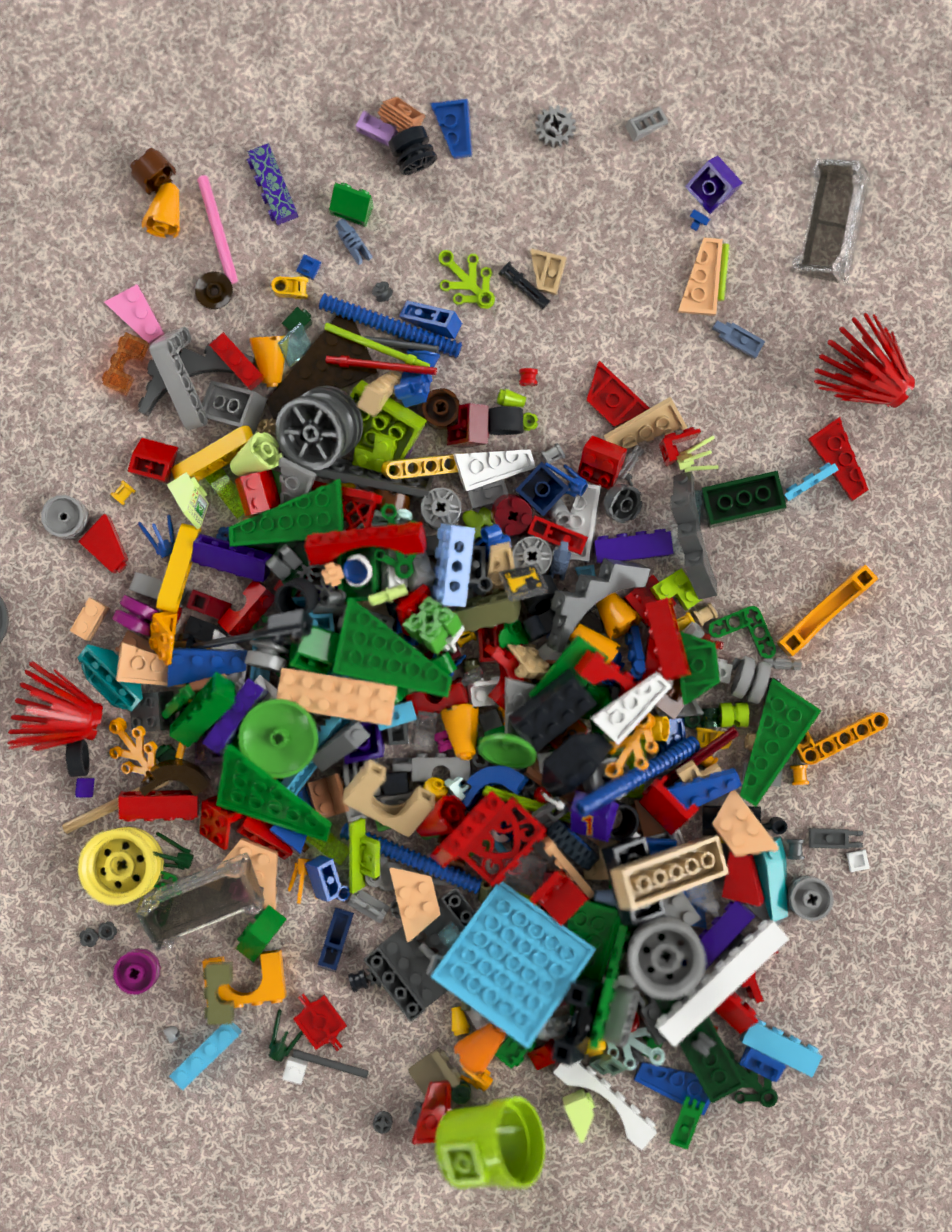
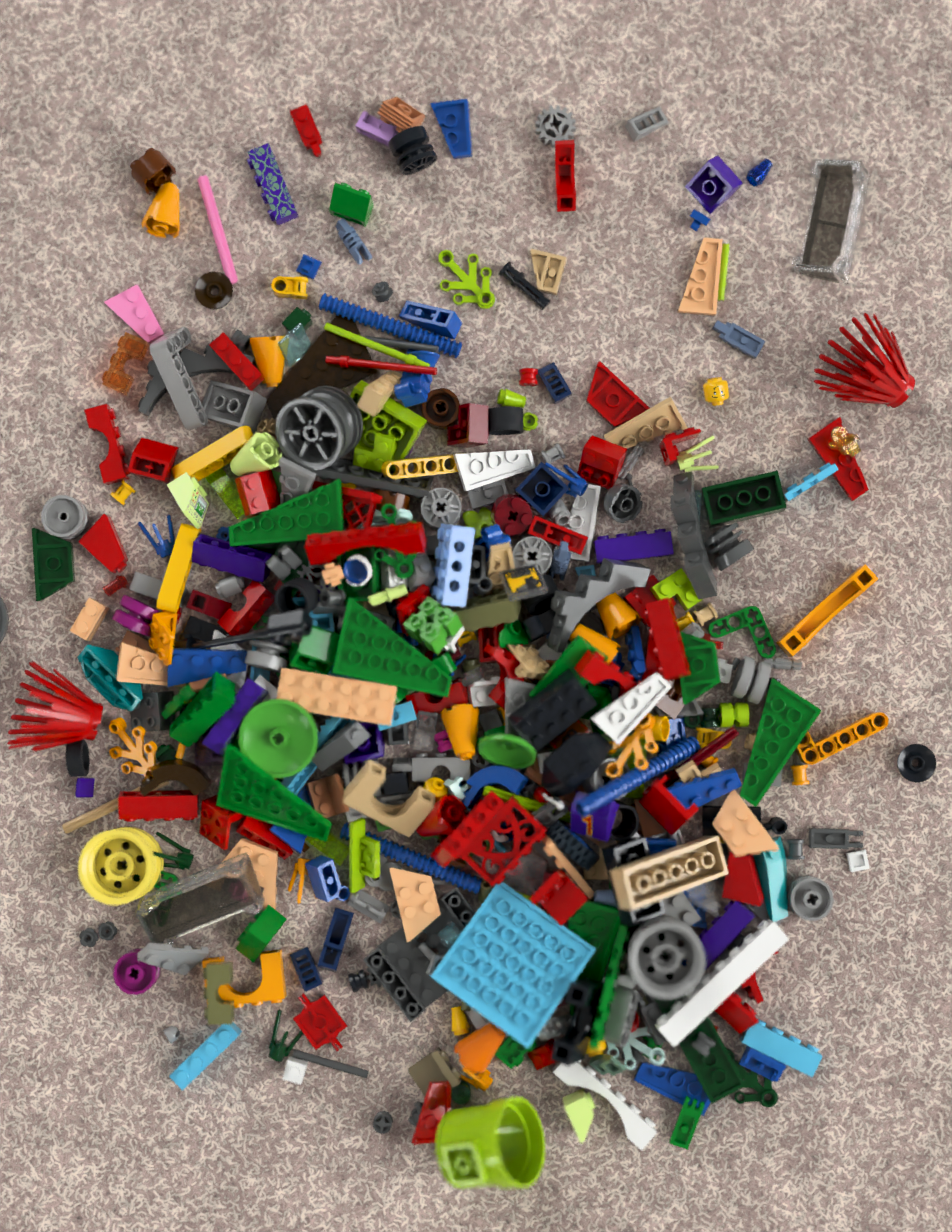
(52, 564): none -> dark green wing
(113, 468): none -> red arch
(115, 585): none -> clear red pin
(173, 959): none -> light grey wing
(230, 586): none -> light grey brick
(240, 340): none -> dark grey wheel
(307, 129): none -> red hinge
(316, 974): none -> dark blue slope
(556, 398): none -> dark blue slope
(565, 175): none -> red arch
(716, 391): none -> yellow head
(728, 546): none -> dark grey wheel
(759, 172): none -> clear blue cone
(844, 441): none -> clear yellow hips
(925, 767): none -> black dish

